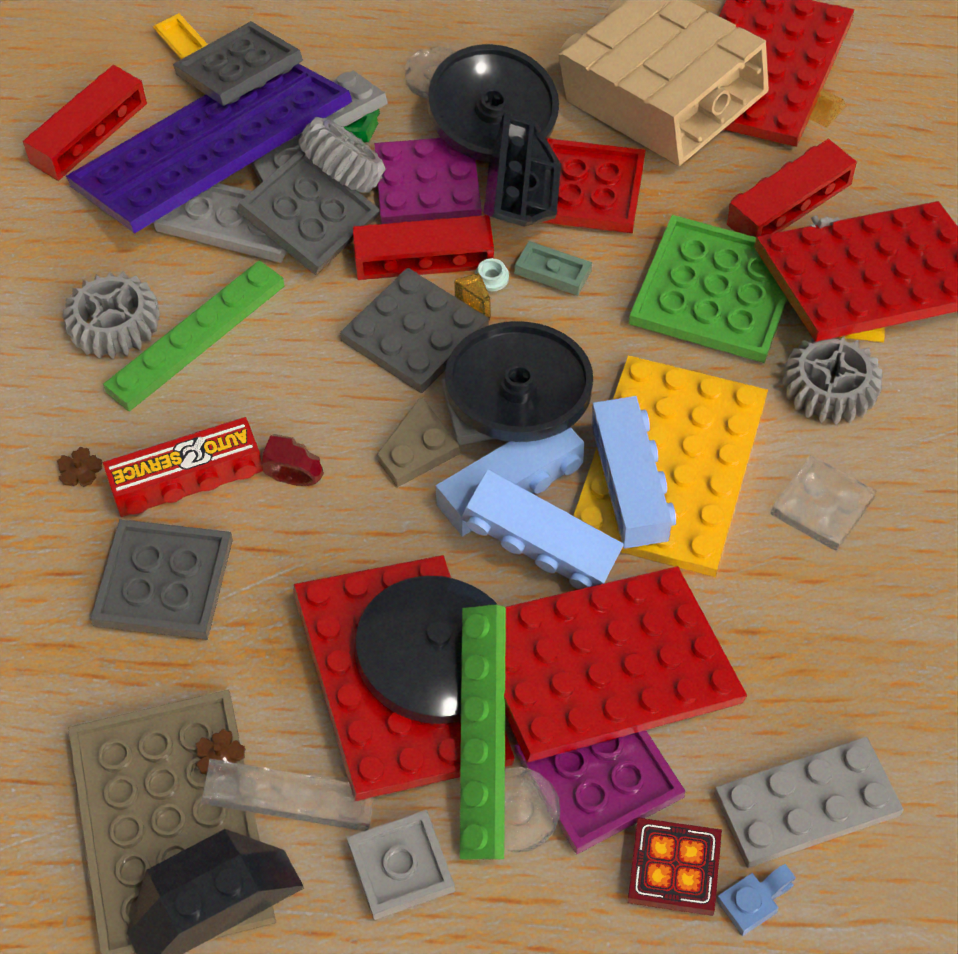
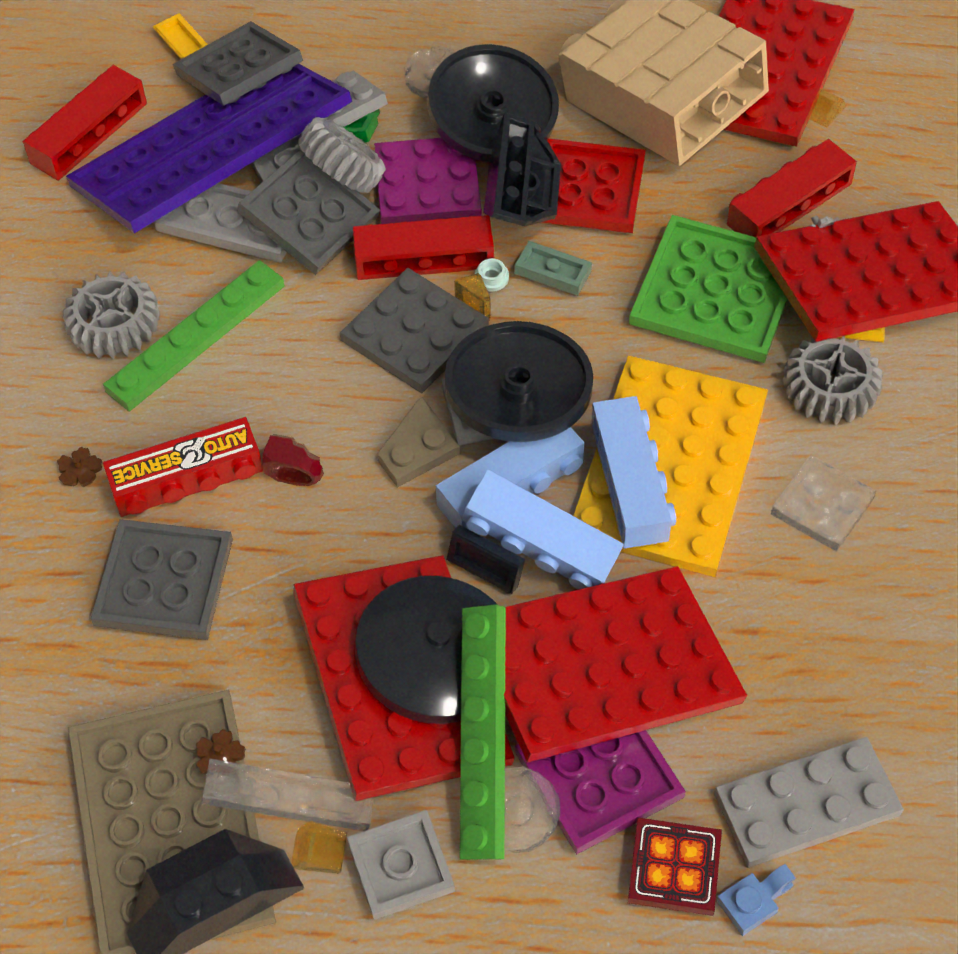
(319, 848): none -> clear yellow slope
(485, 559): none -> black tile

